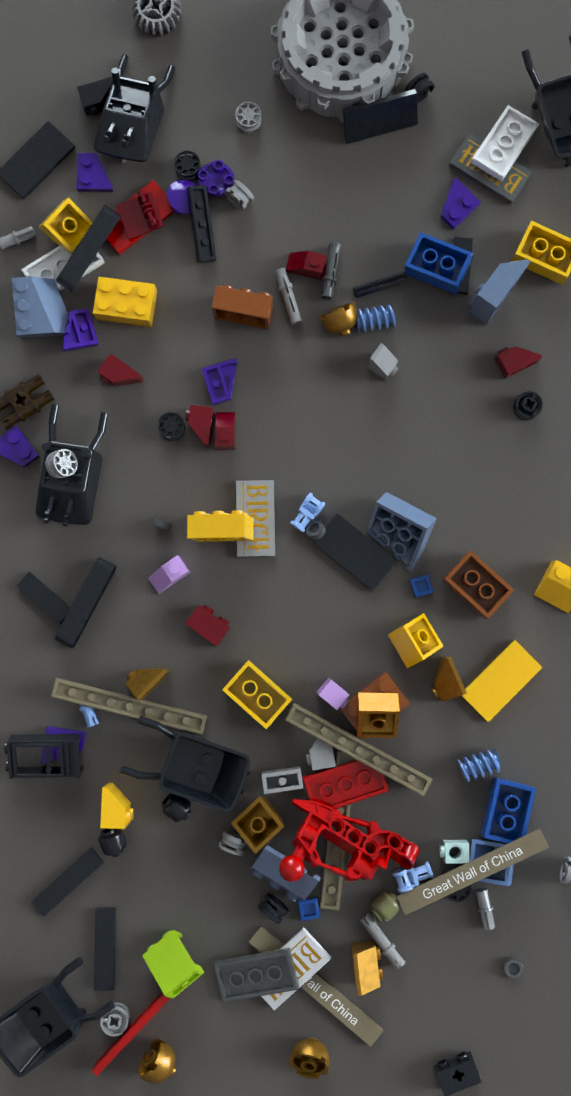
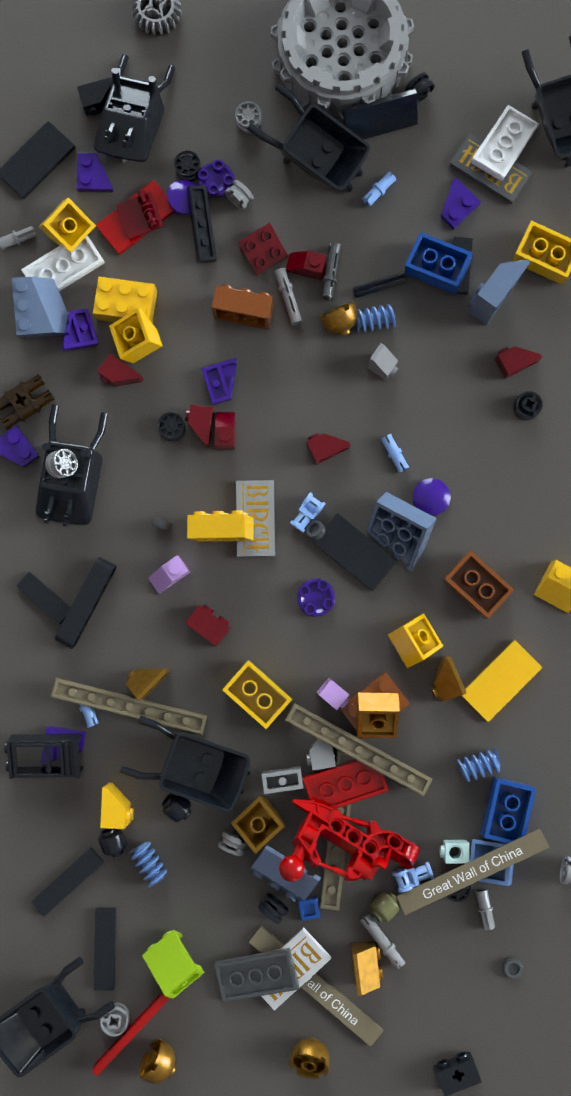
(88, 248): black beam -> none
(135, 336): none -> yellow slope
(148, 863): none -> medium blue piece
(262, 248): none -> dark red hinge
(316, 597): none -> dark purple dish
(320, 145): none -> black piece
(325, 447): none -> dark red slope
(379, 189): none -> light blue pin
(394, 453): none -> light blue pin
(421, 586): blue tile -> none
(431, 496): none -> dark purple dish

